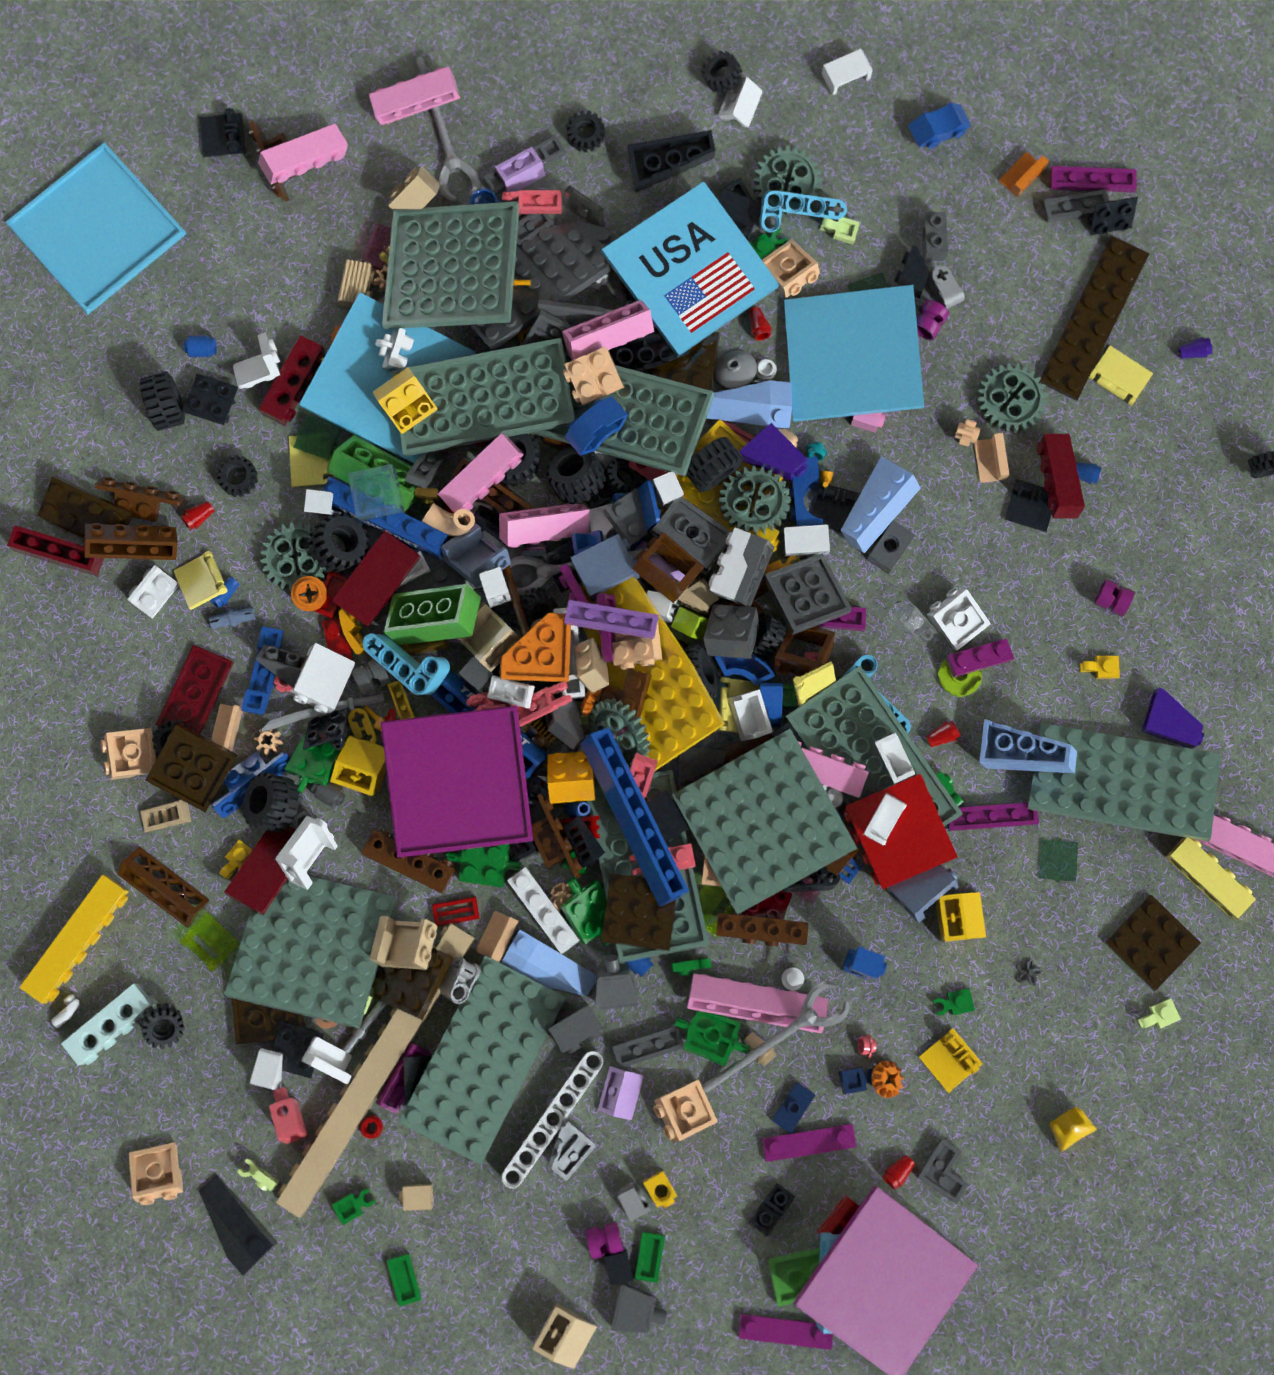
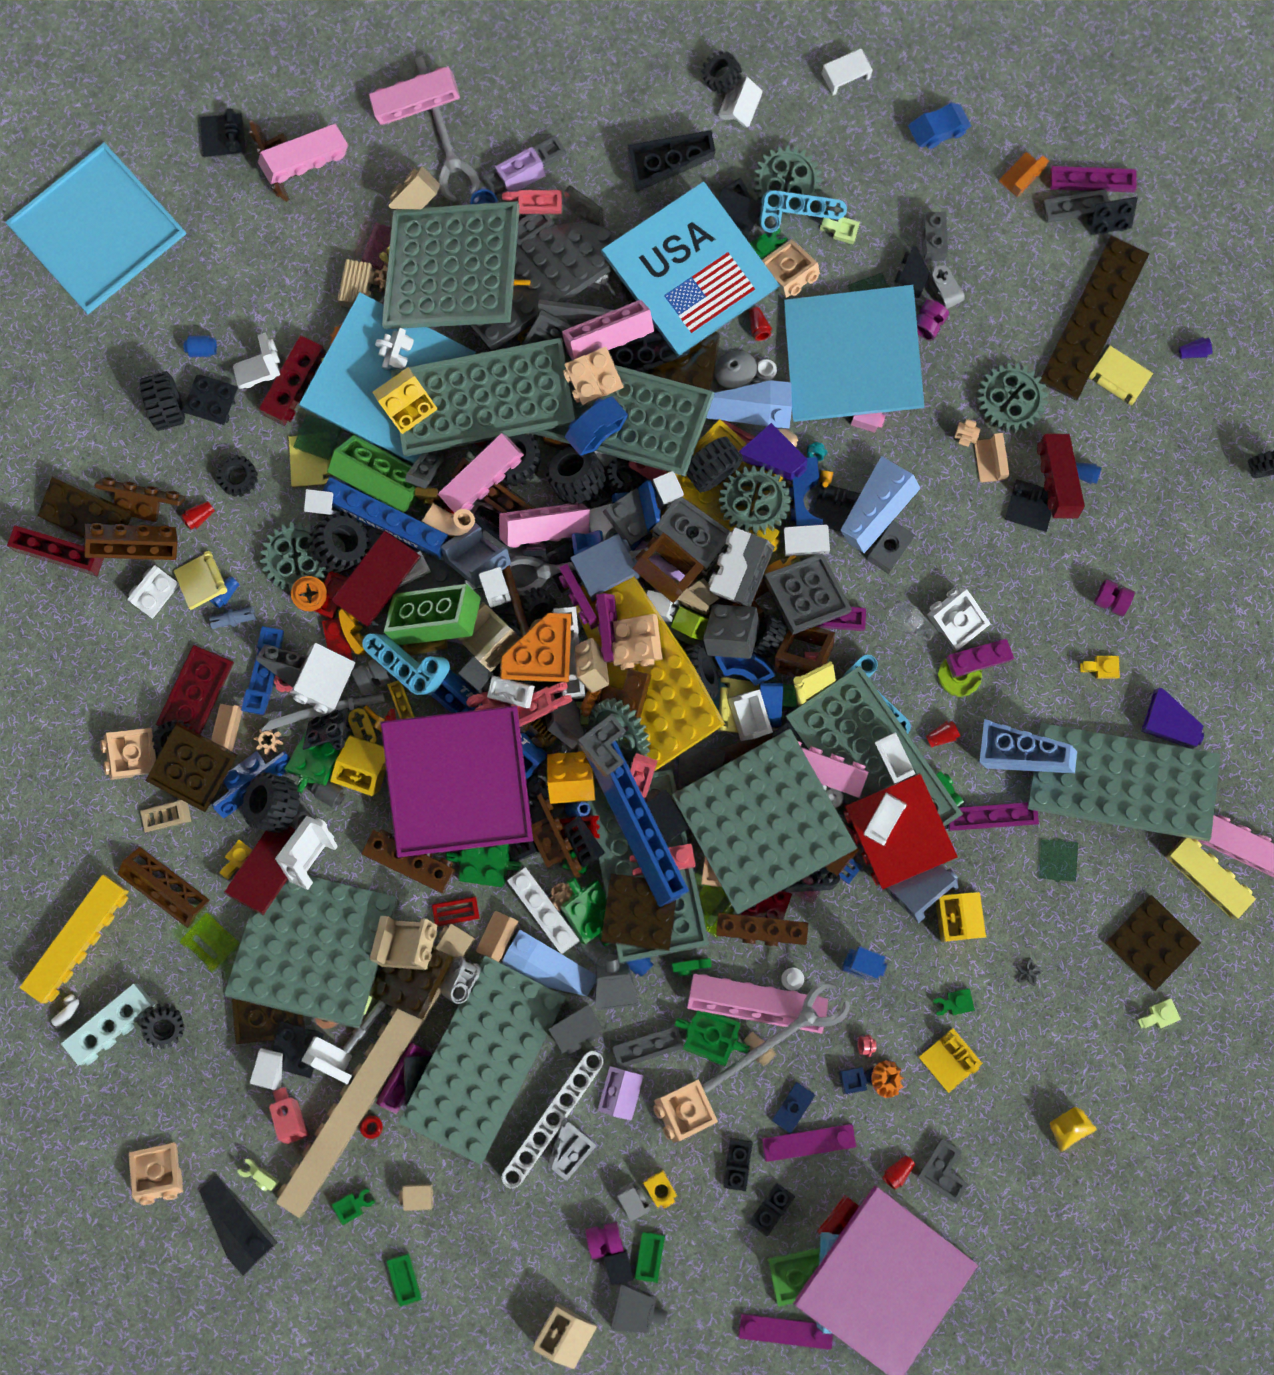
(376, 492): clear light blue brick -> none
(581, 120): black tyre -> none
(598, 742): none -> dark grey plate
(611, 619): medium lavender plate -> none
(737, 1164): none -> black slope

